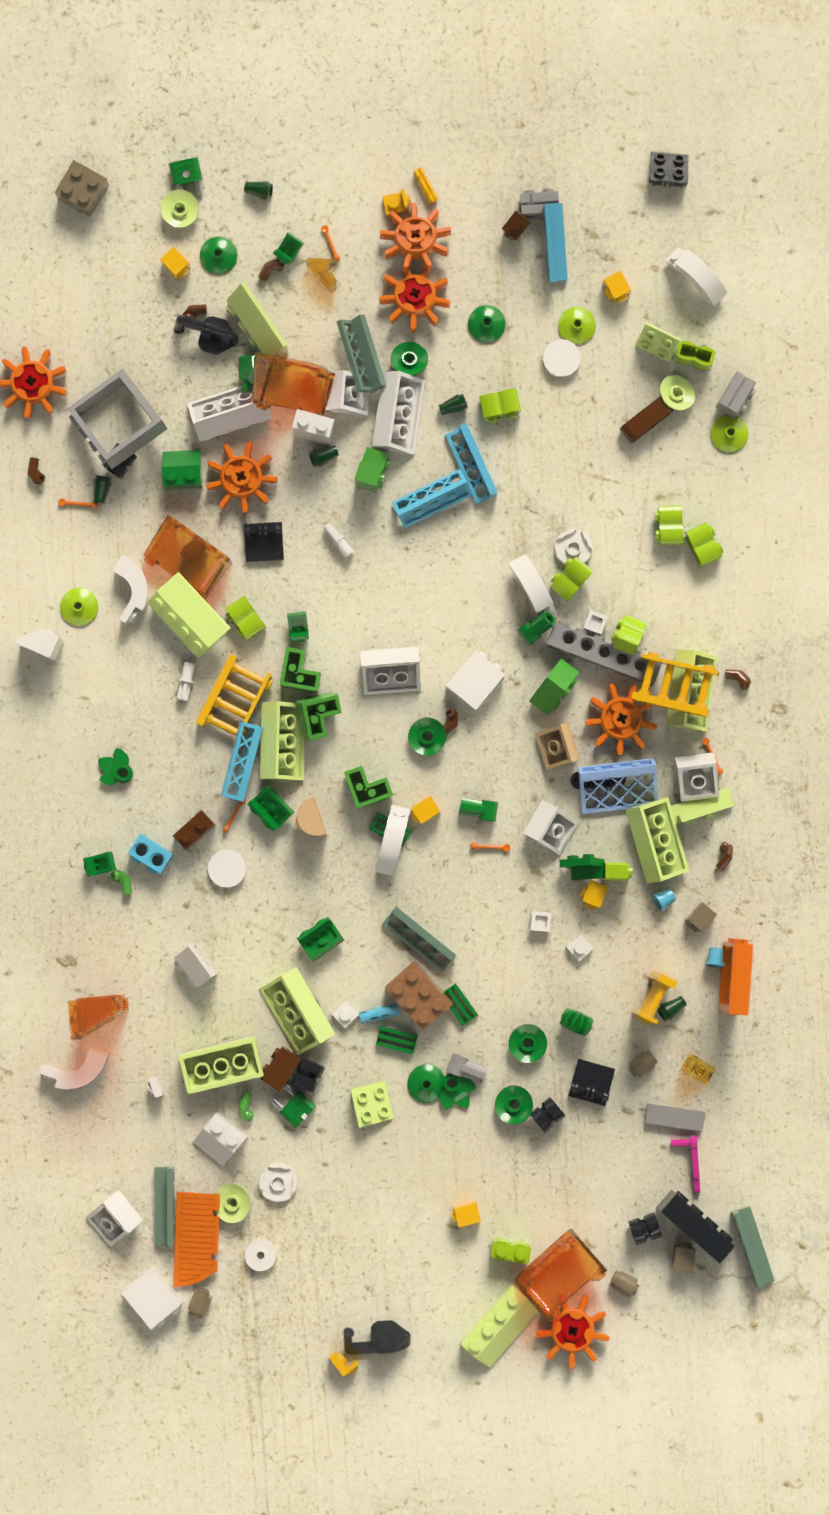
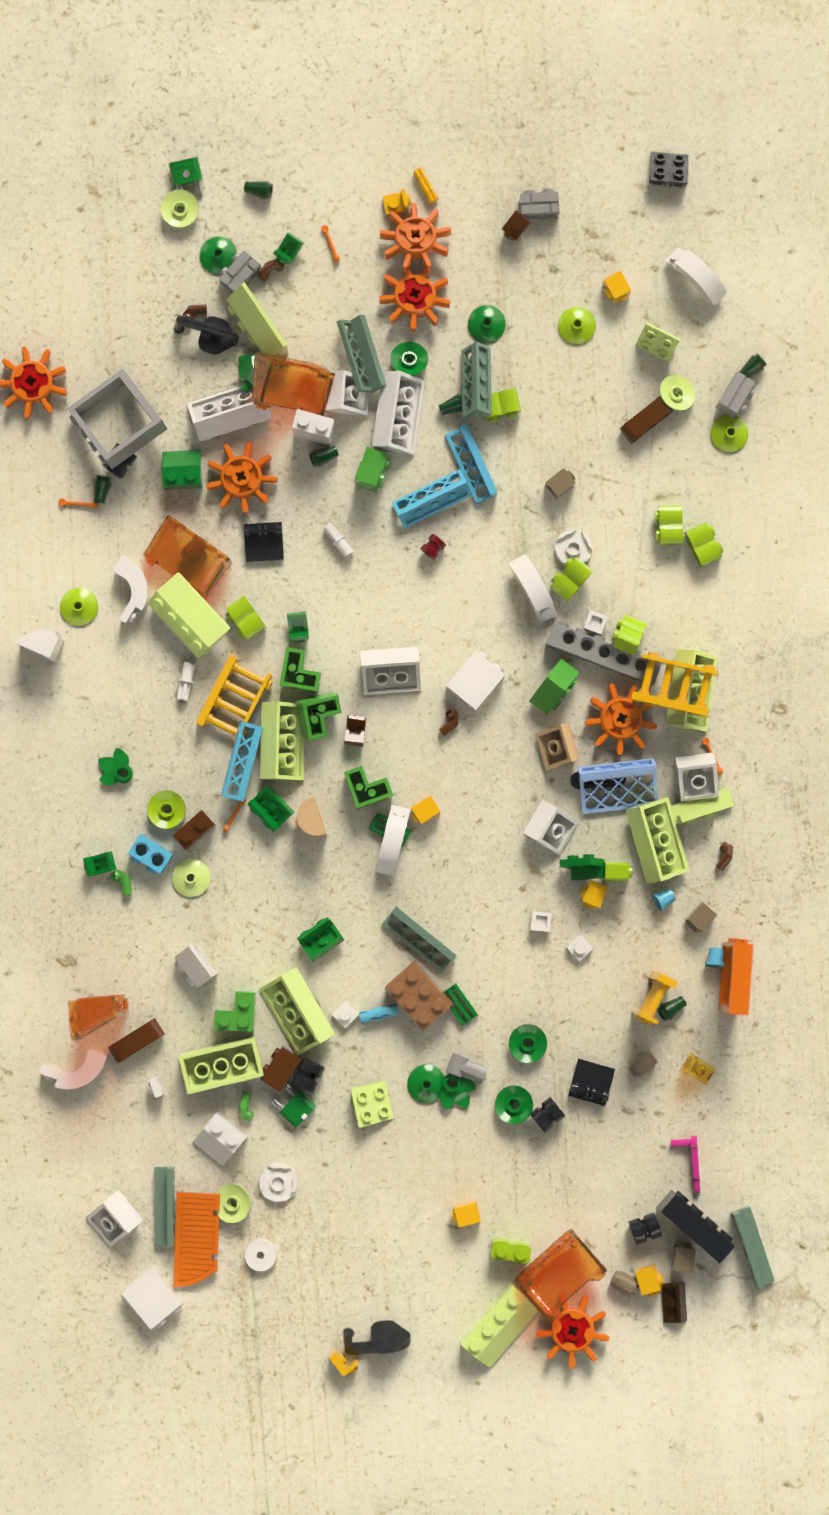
(33, 472): reddish brown arm -> none
(81, 188): dark tan brick -> none
(136, 1040): none -> reddish brown beam
(156, 809): none -> lime dish
(175, 263): yellow brick -> none
(199, 1303): dark tan brick -> none
(201, 877): none -> yellowish green dish
(227, 868): white tile -> none
(240, 1018): none -> bright green brick
(241, 270): none -> light grey brick
(320, 268): clear yellow slope -> none
(355, 730): none -> reddish brown bracket
(412, 1044): green tile -> none
(417, 736): green dish -> none
(432, 547): none -> dark red wheel
(474, 846): orange hinge -> none
(479, 379): none -> sand green fence
(482, 809): green piece -> none
(534, 629): green piece -> none
(555, 242): medium azure fence -> none
(560, 483): none -> dark tan brick
(561, 358): white tile -> none
(576, 1021): green gear -> none
(649, 1280): none -> yellow brick
(674, 1117): light grey tile -> none
(674, 1302): none -> dark brown slope
(689, 354): lime brick -> none
(740, 676): reddish brown arm -> none
(753, 366): none -> dark green cone

